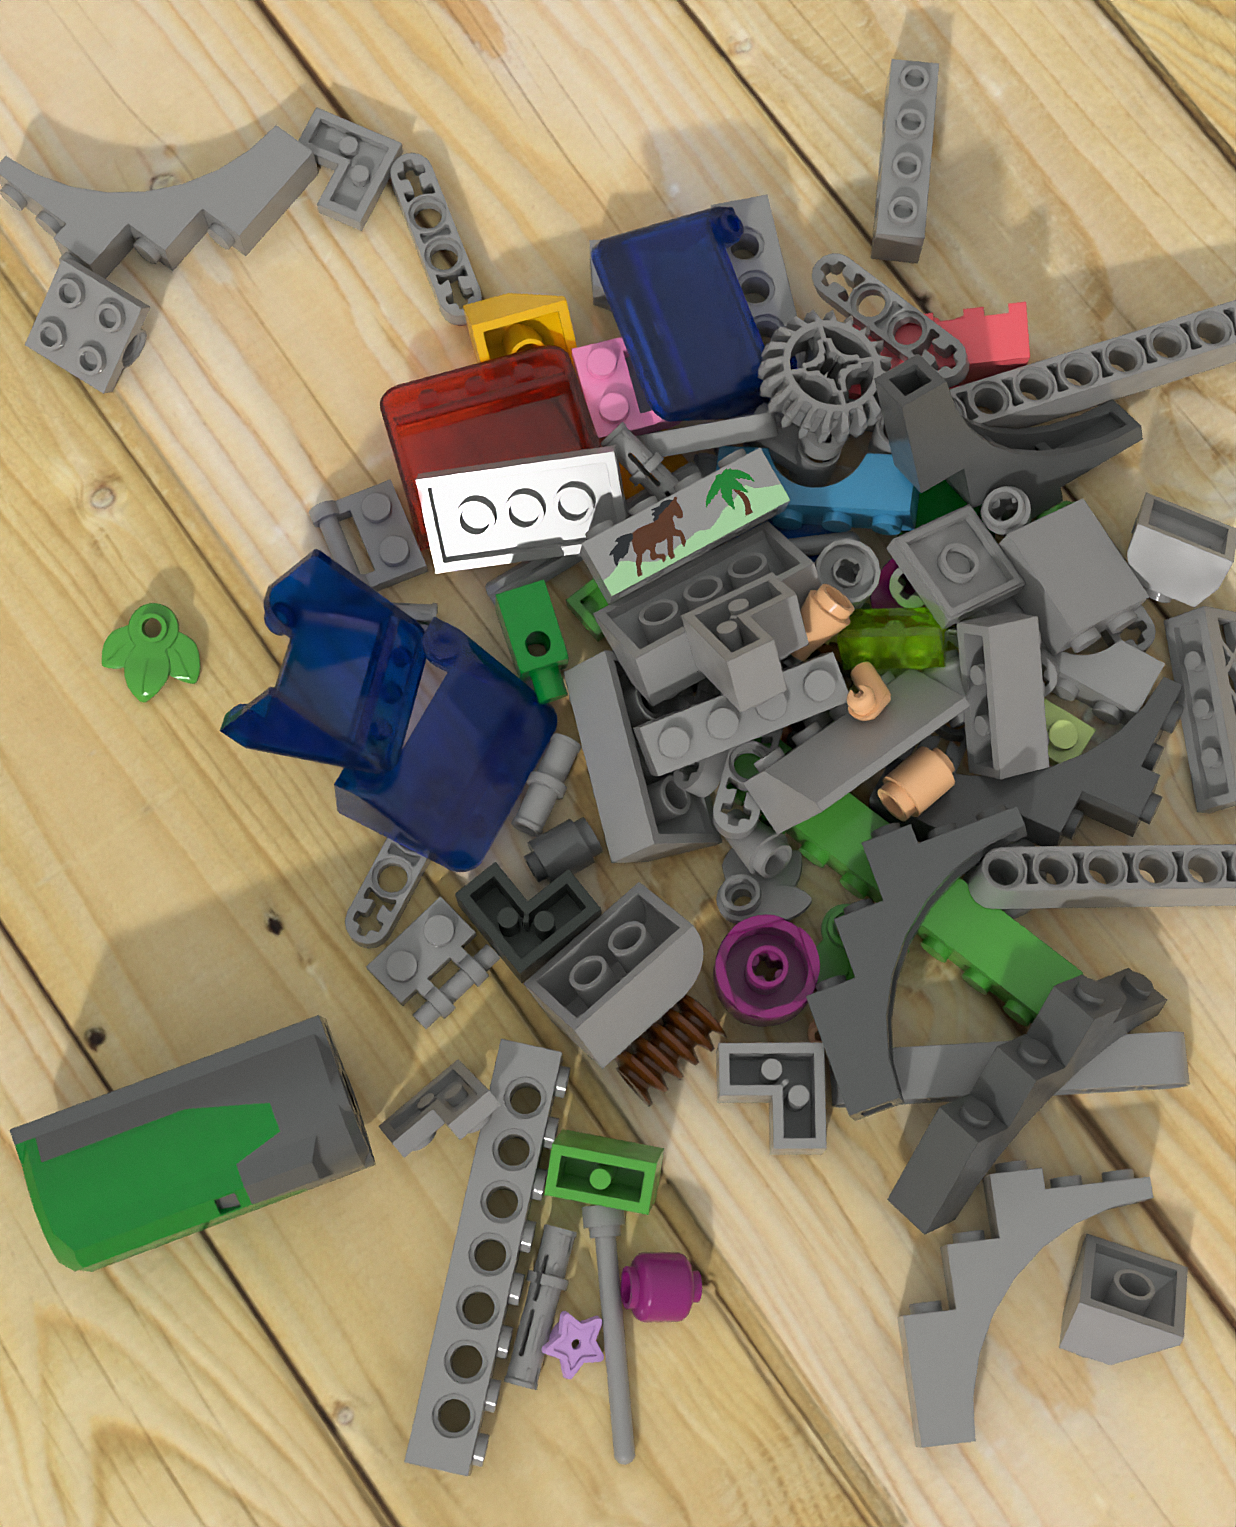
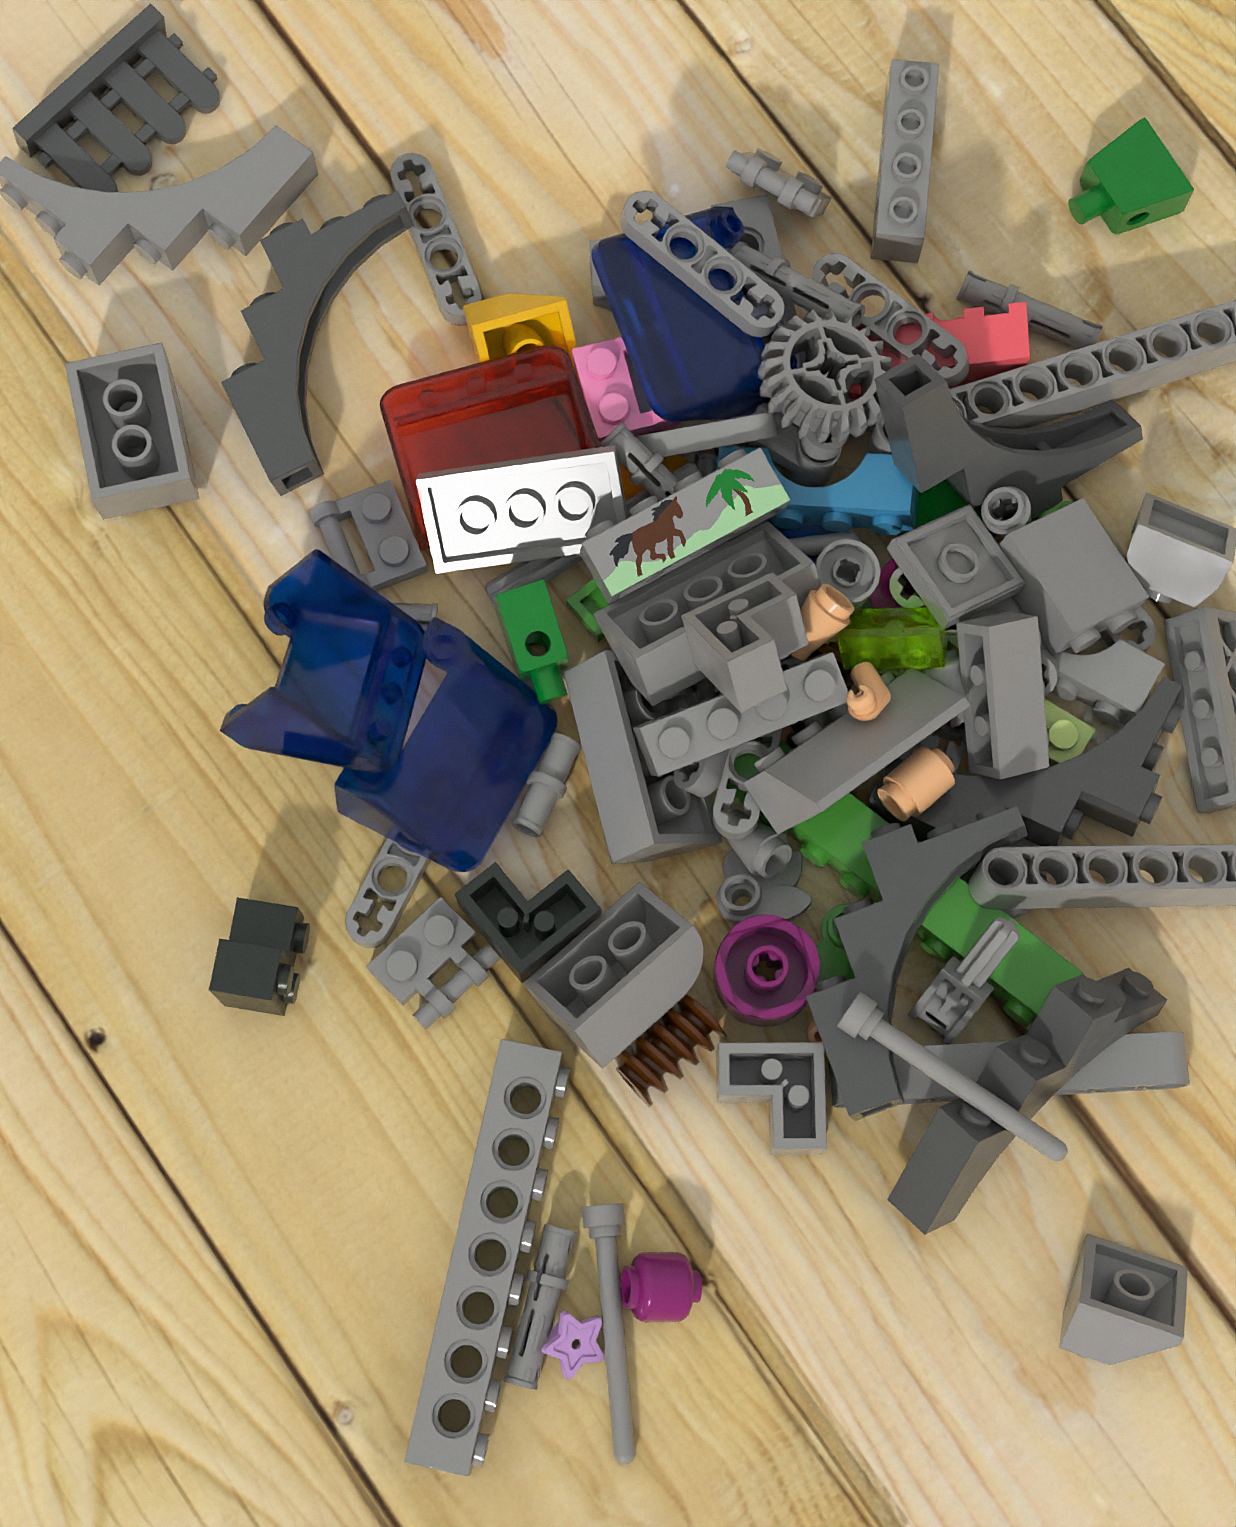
(89, 326): light grey plate -> none
(113, 70): none -> dark grey fence
(131, 431): none -> light grey brick
(148, 659): bright green plate -> none
(193, 1146): piece -> none
(259, 958): none -> pearl dark grey brick
(285, 325): none -> dark grey arch
(359, 164): light grey plate -> none
(449, 1099): light grey plate -> none
(563, 848): dark grey brick -> none
(604, 1171): bright green brick -> none
(696, 269): none -> light grey beam
(792, 192): none -> light grey plate
(796, 286): none -> light grey pin
(867, 1021): none -> light grey piece
(945, 1345): light grey arch -> none
(962, 985): none -> light grey connector
(1040, 315): none -> light grey pin
(1131, 182): none -> green torso

